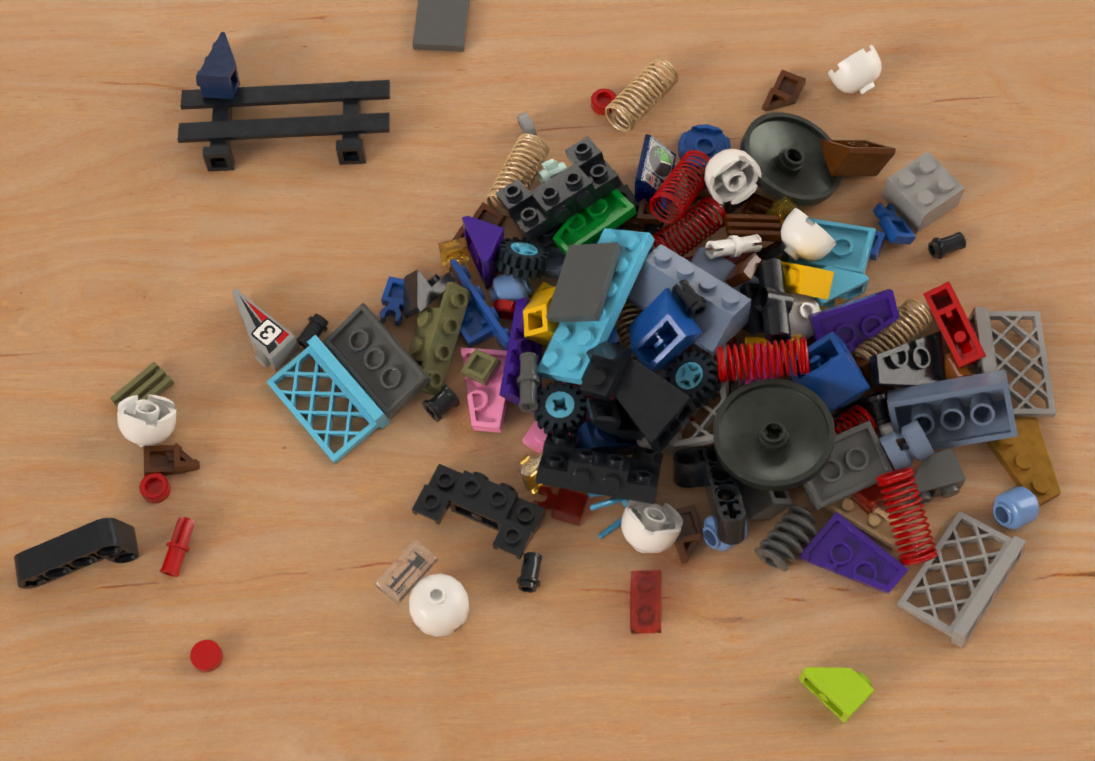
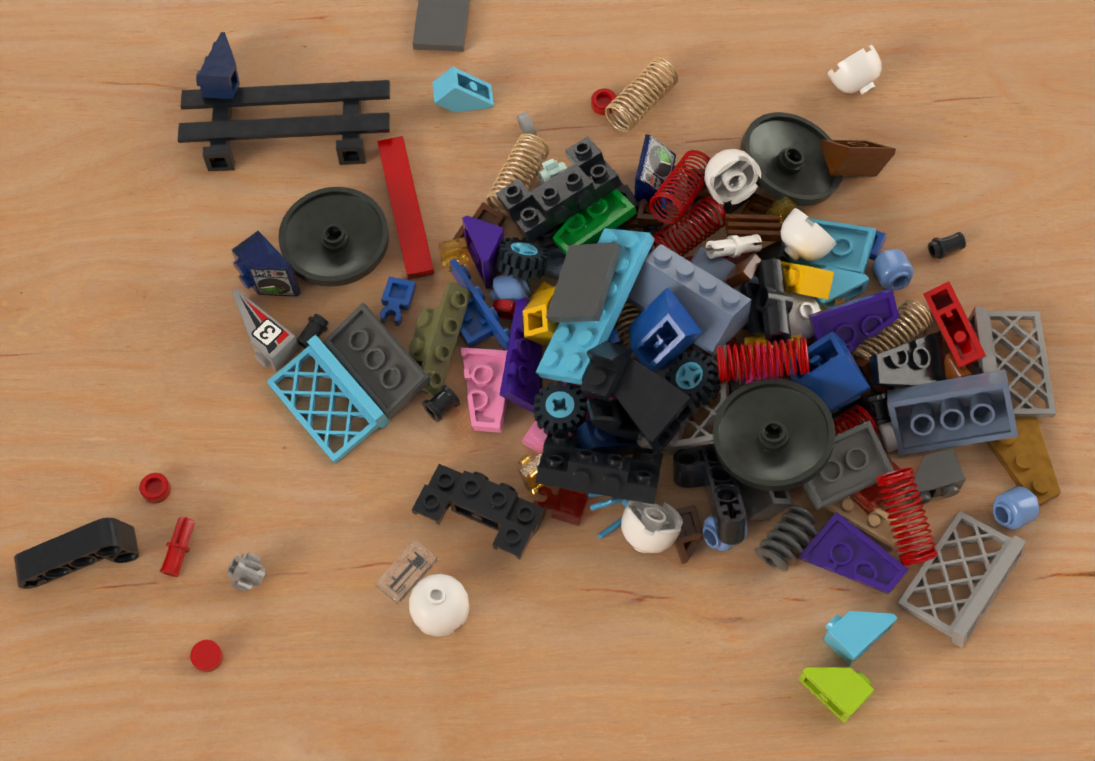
(143, 382): olive tile -> none
(145, 420): white cylinder -> none
(168, 460): reddish brown slope -> none
(246, 572): none -> light grey gear
(264, 268): none -> clear blue slope
(334, 236): none -> pearl dark grey dish
(405, 208): none -> red tile
(421, 292): black slope -> none
(462, 91): none -> medium azure slope
(481, 367): olive tile -> none
(528, 382): dark grey pin -> none
(530, 570): black pin -> none
(646, 602): clear red slope -> none
(693, 303): black pin -> none
(705, 139): blue tile -> none
(784, 91): reddish brown slope -> none
(857, 632): none -> medium azure slope
(893, 269): none -> medium blue head
(895, 227): blue plate -> none
(916, 441): sand blue wheel -> none
(922, 192): light grey brick -> none

